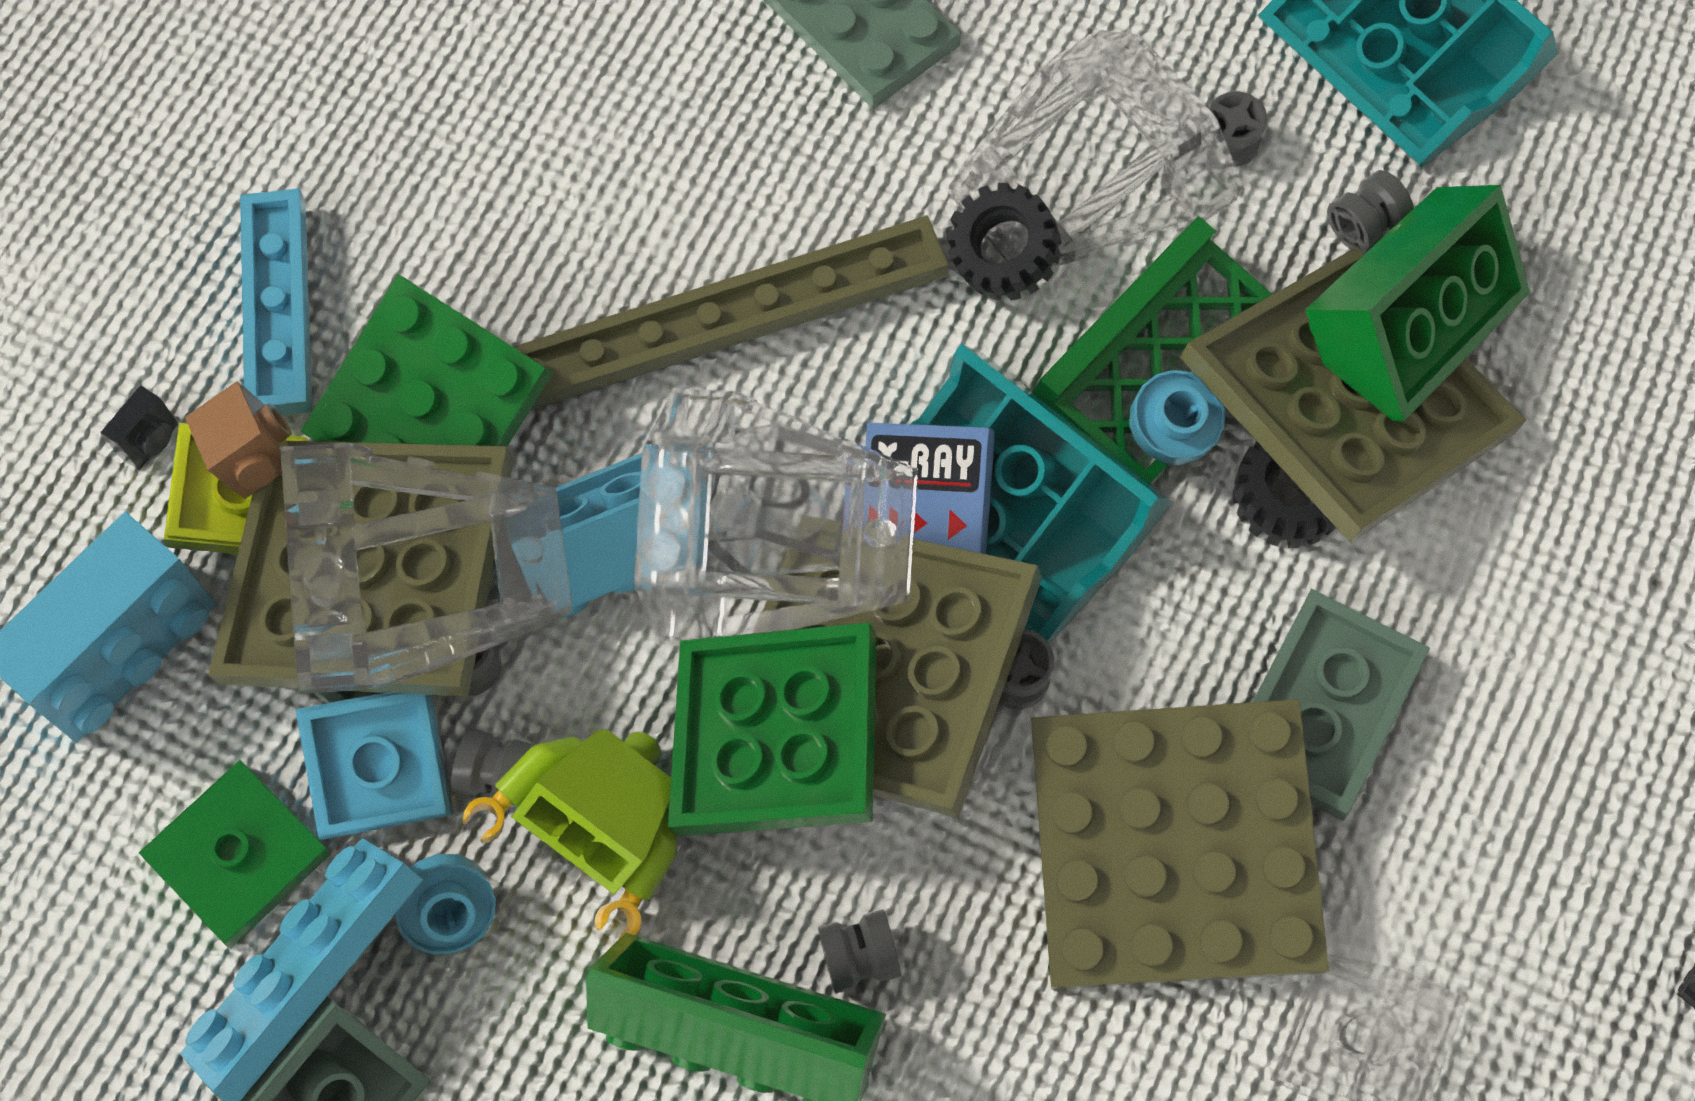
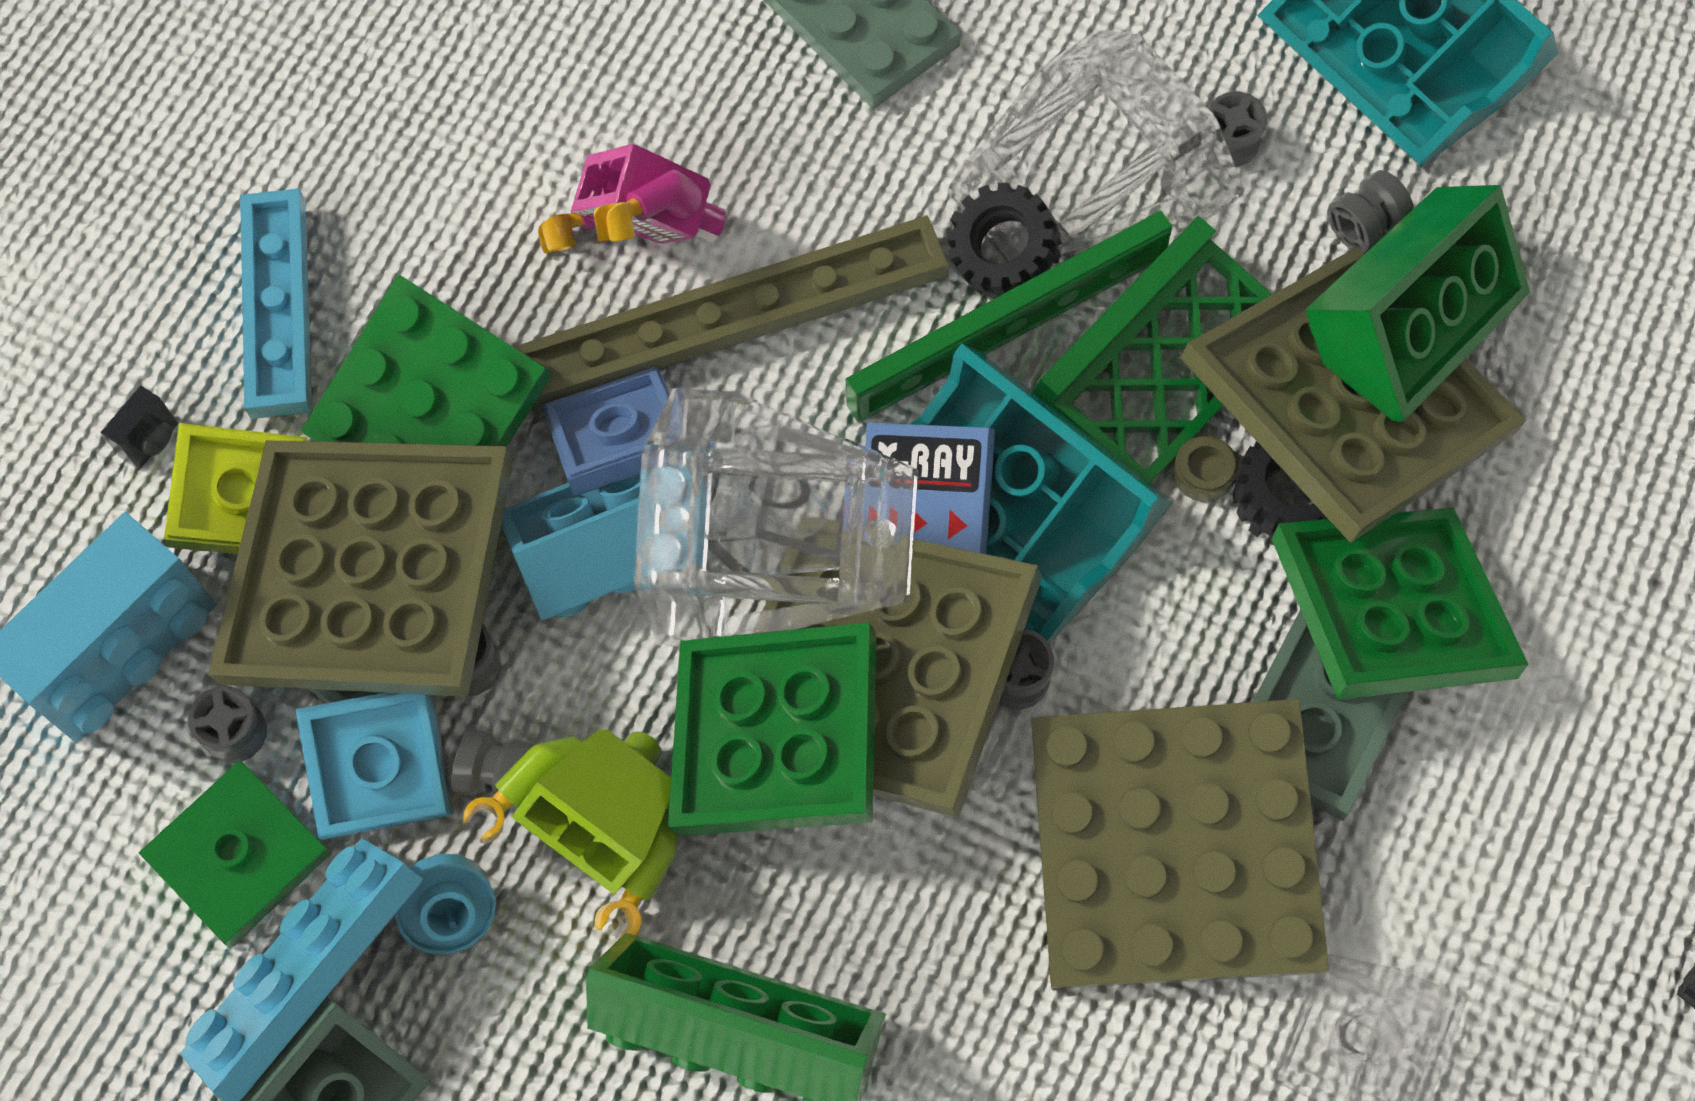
(218, 712): none -> dark grey wheel
(240, 439): medium nougat brick -> none
(323, 570): clear windscreen -> none
(606, 428): none -> medium blue tile
(635, 194): none -> dark pink torso
(859, 951): dark grey wheel -> none
(1008, 316): none -> green tile
(1176, 418): medium azure plate -> none
(1205, 468): none -> olive tile
(1398, 605): none -> green plate

